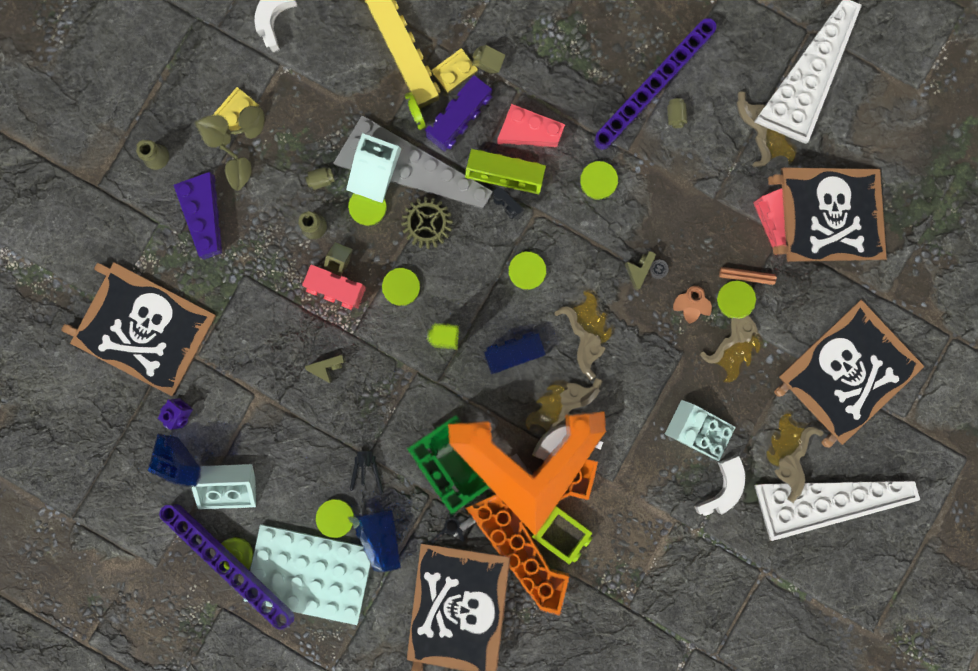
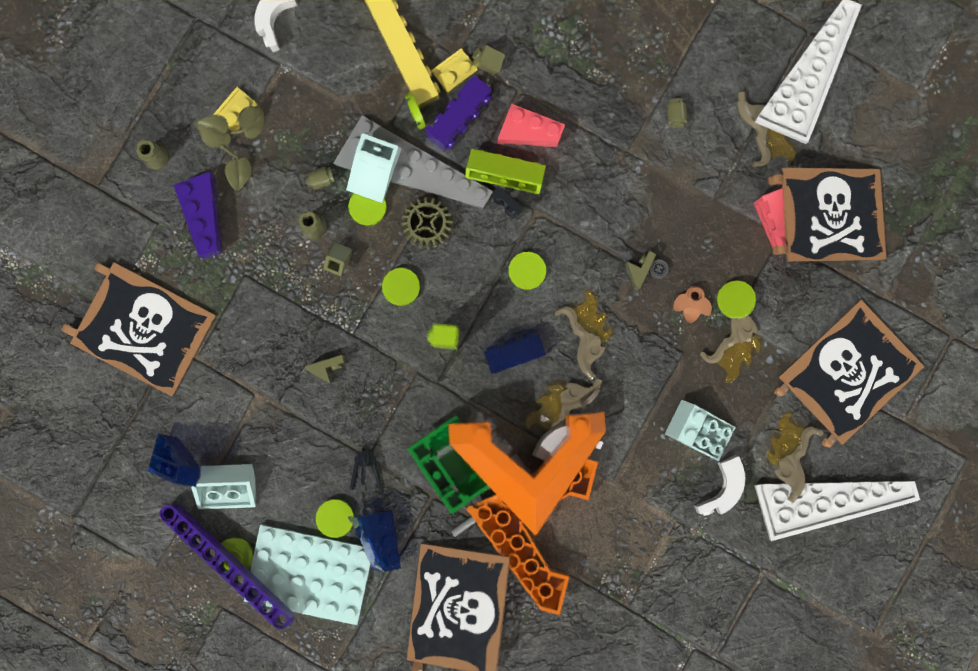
(175, 414): dark purple brick -> none
(333, 287): coral wedge -> none
(451, 527): black plant -> none
(584, 541): lime window -> none
(598, 180): lime tile -> none
(661, 77): dark purple beam -> none
(746, 275): nougat axle -> none

